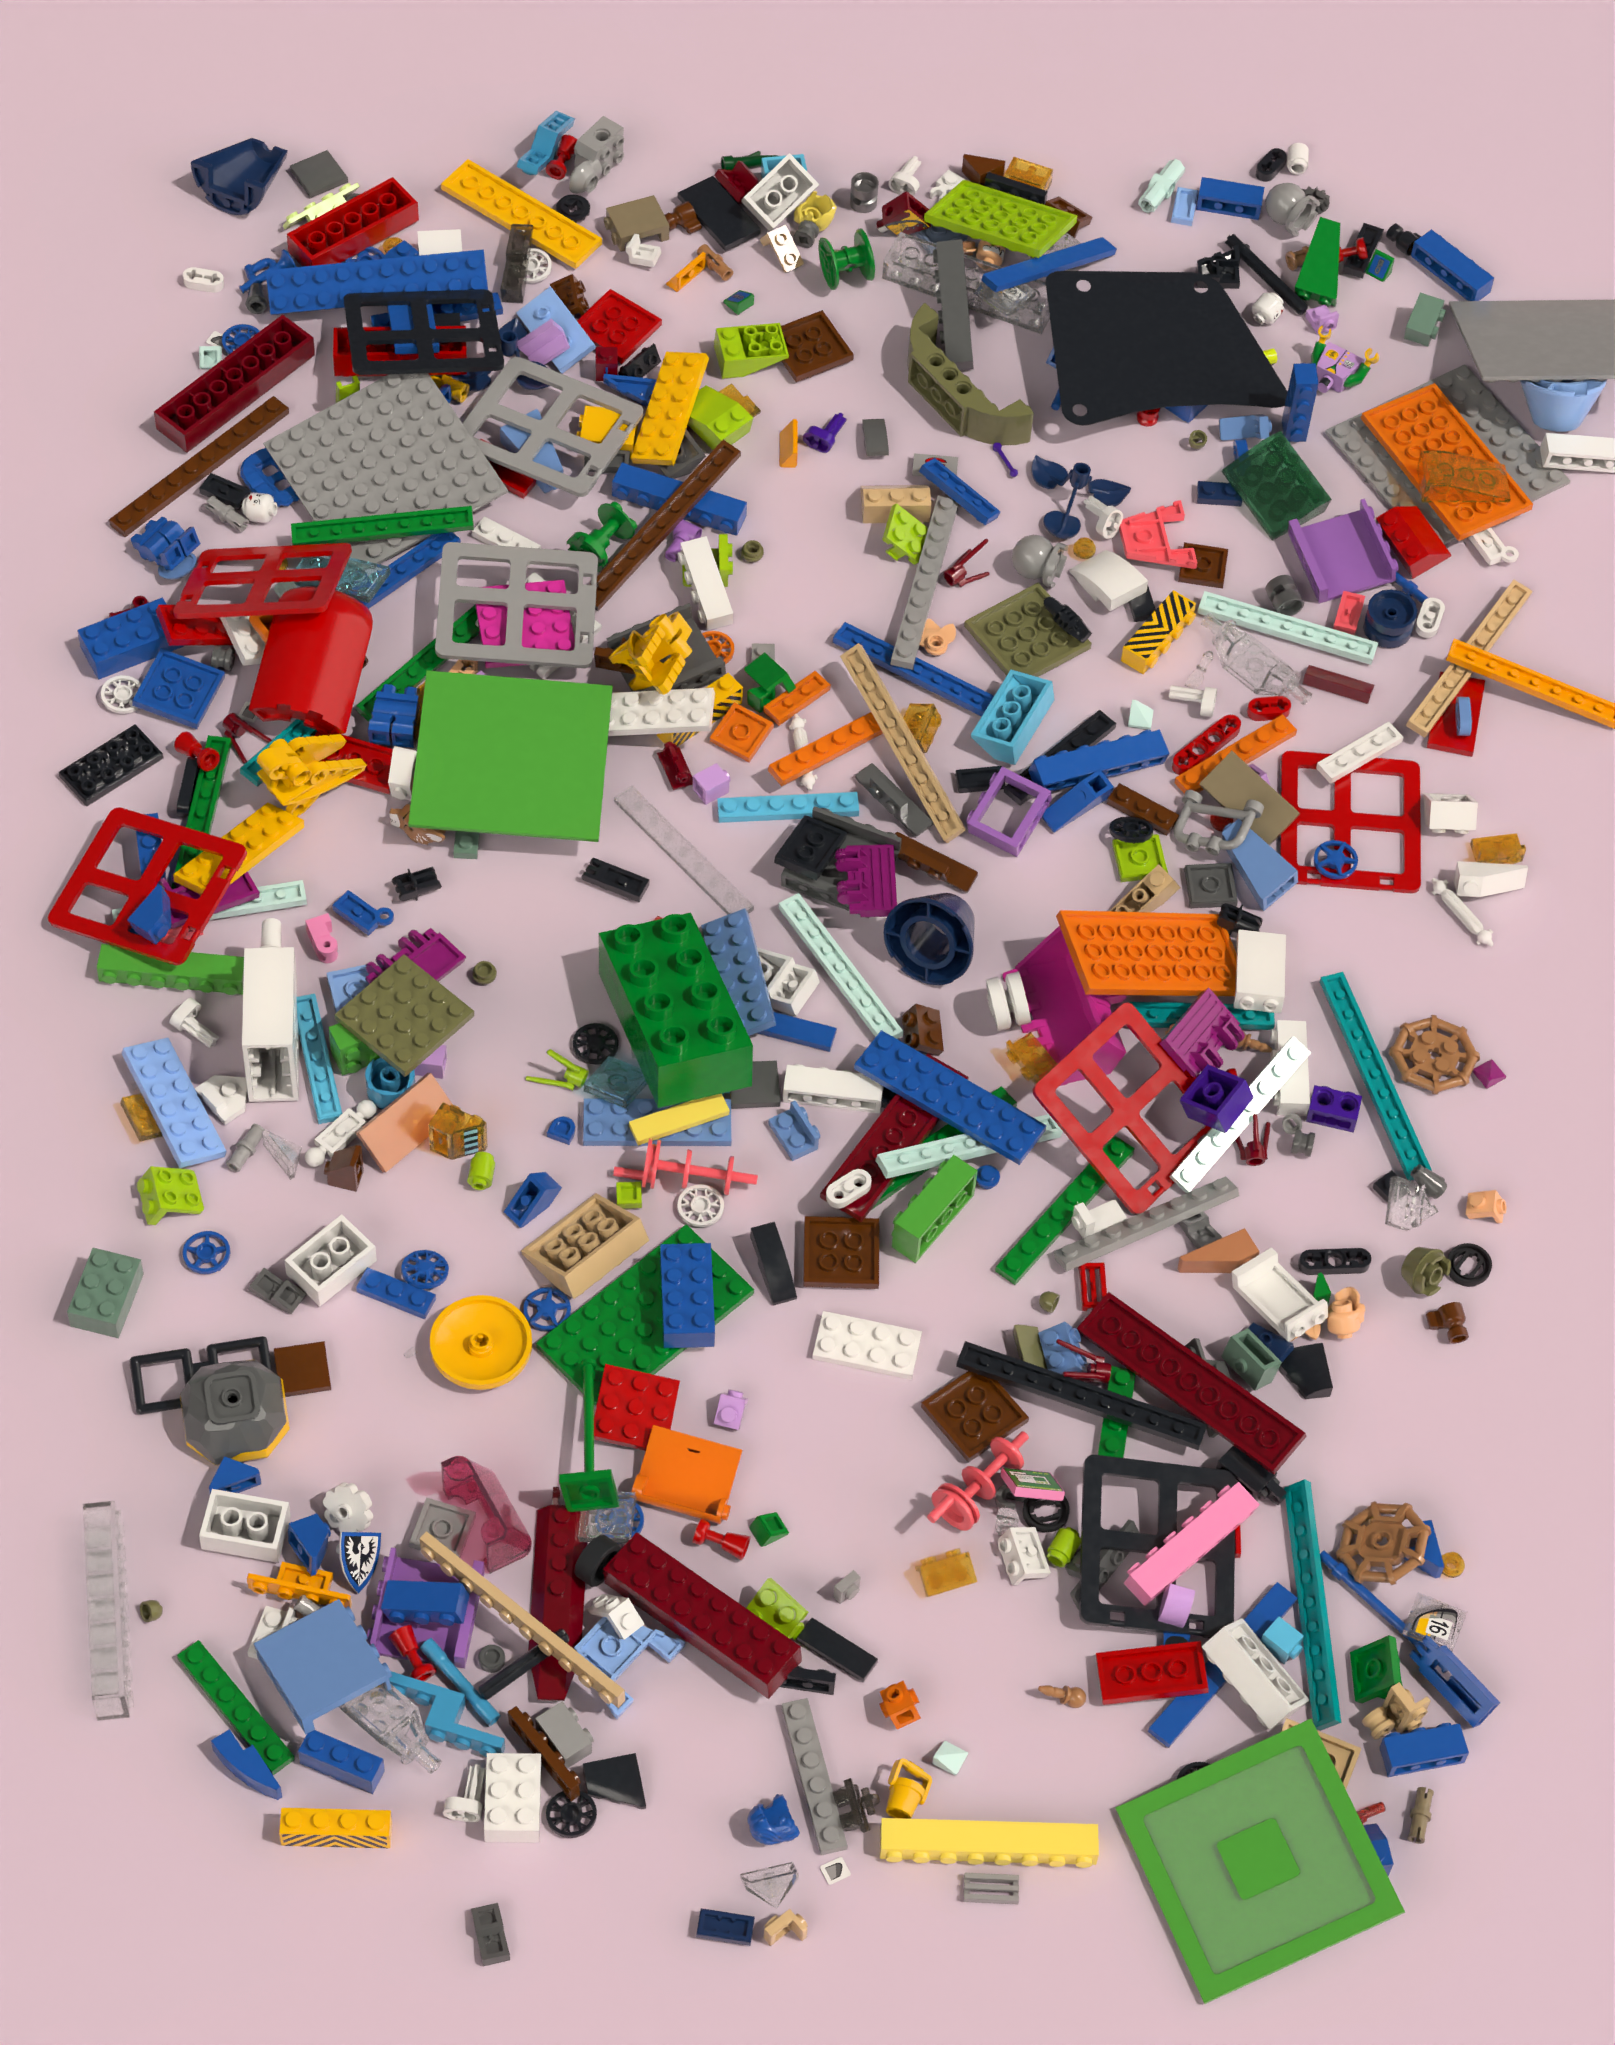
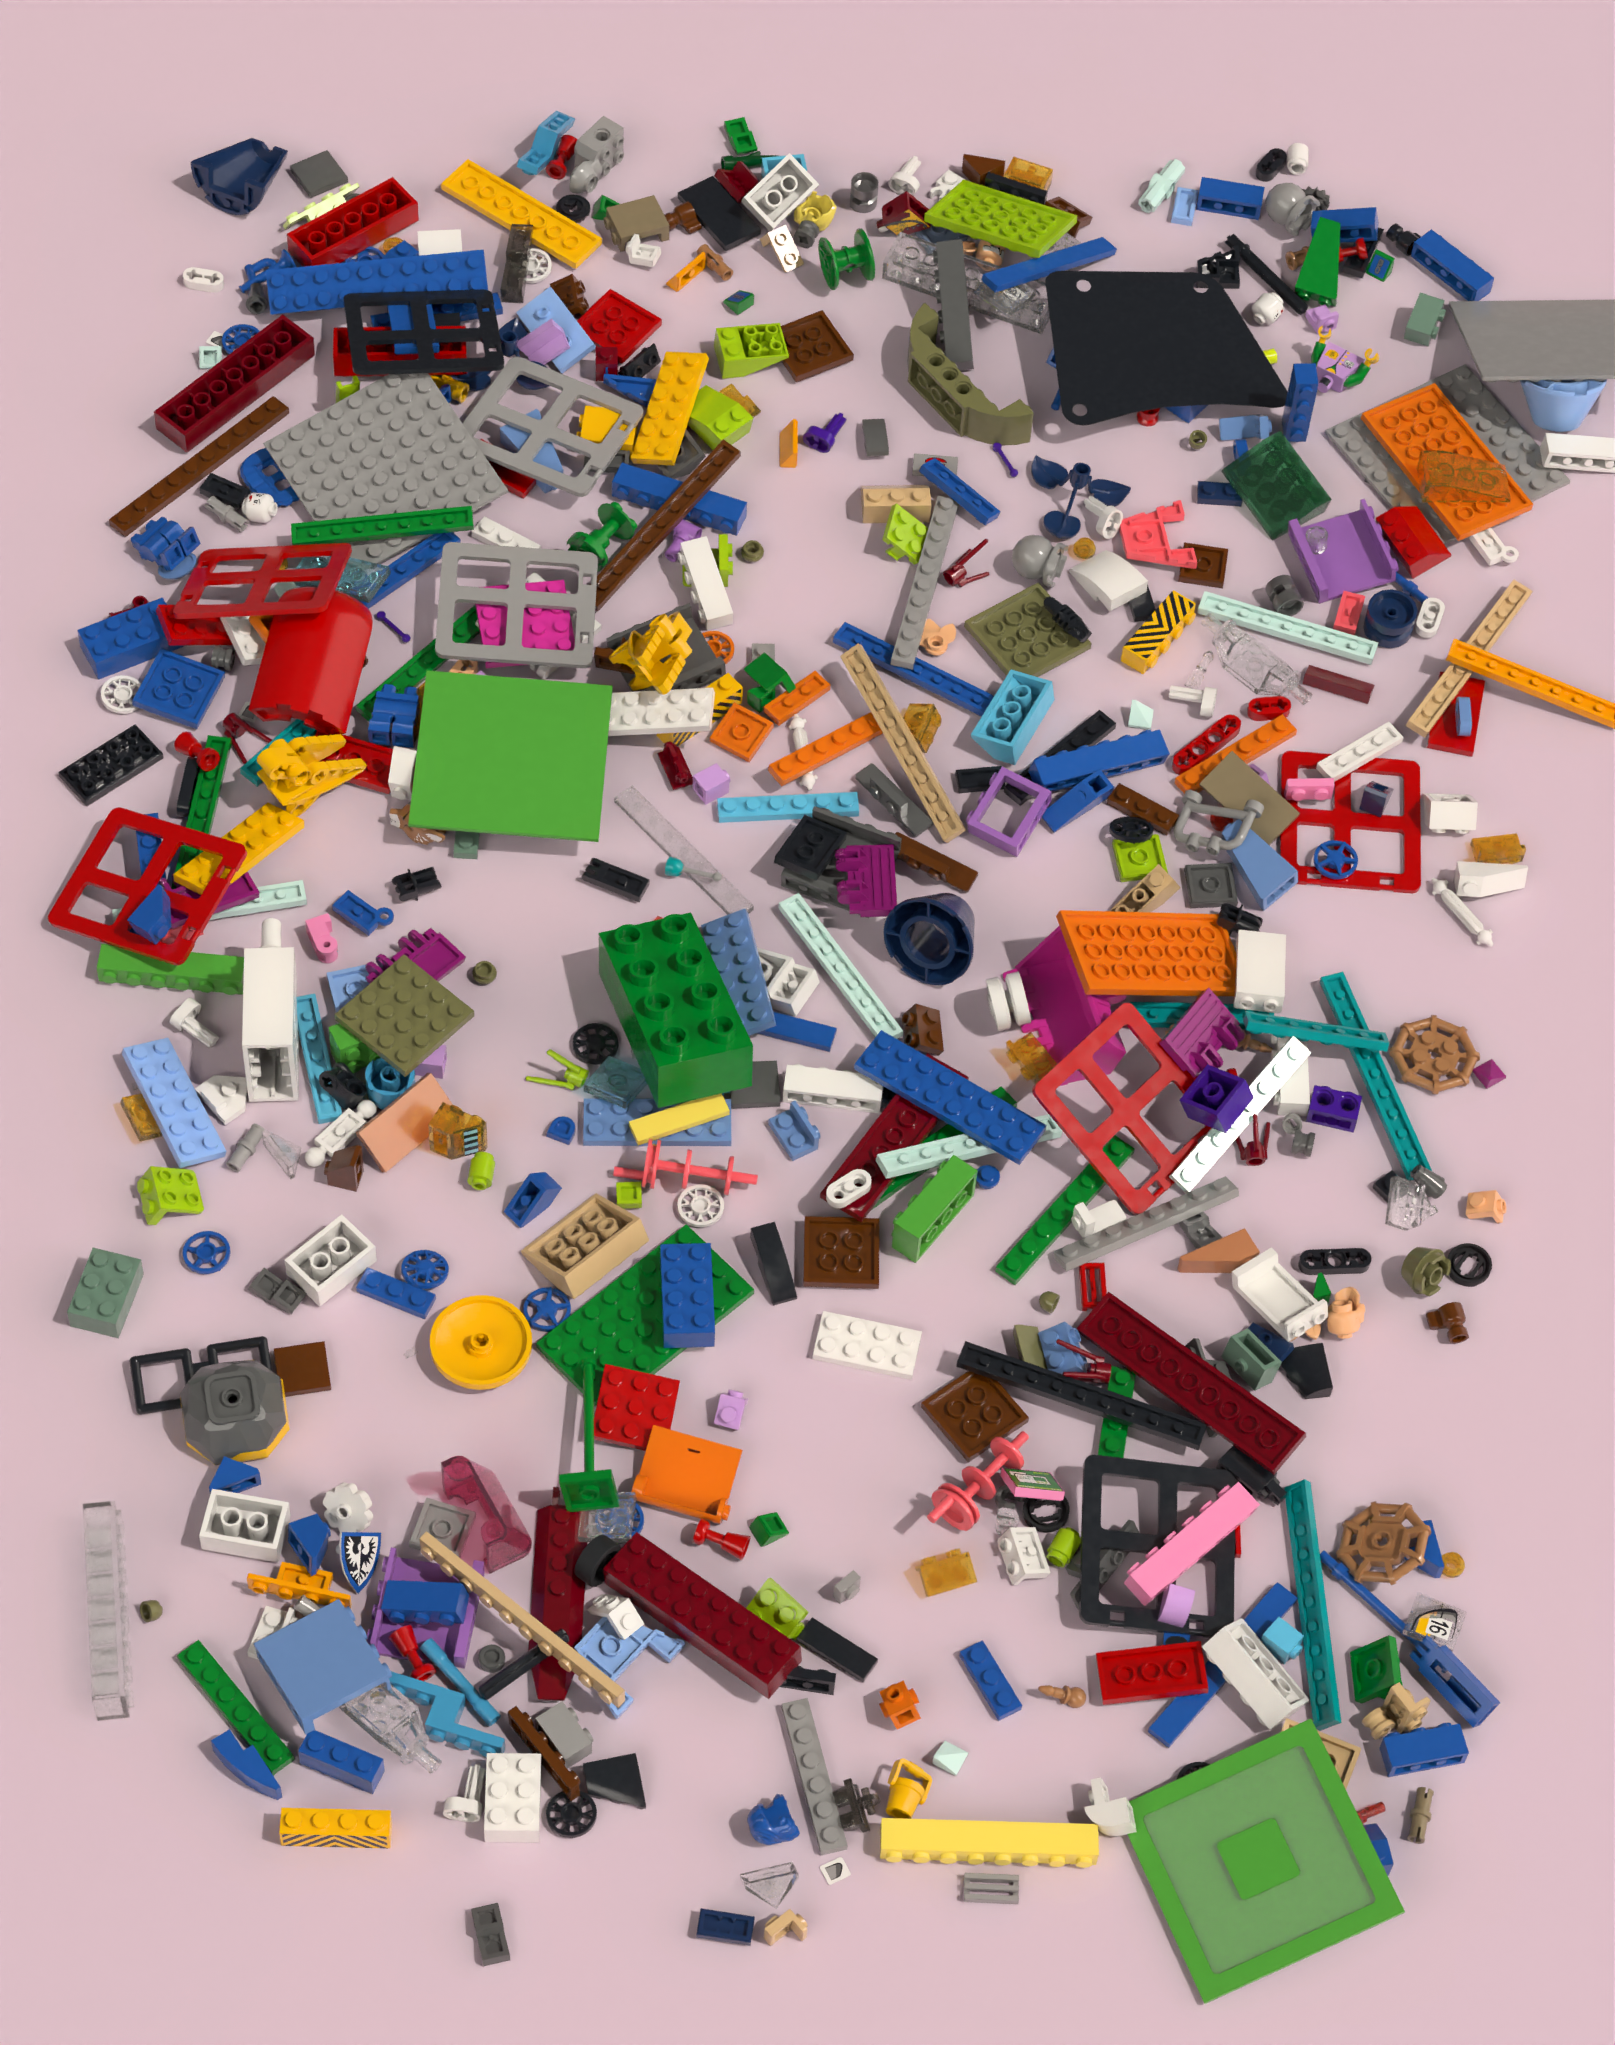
(344, 1086): none -> black piece
(381, 616): none -> dark purple hinge
(600, 206): none -> green slope
(675, 867): none -> hinge
(740, 136): none -> green slope
(990, 1680): none -> blue plate
(1112, 1816): none -> white brick
(1309, 789): none -> bright pink plate
(1316, 1031): none -> teal plate
(1320, 536): none -> clear wheel
(1353, 223): none -> blue brick
(1375, 798): none -> dark blue slope

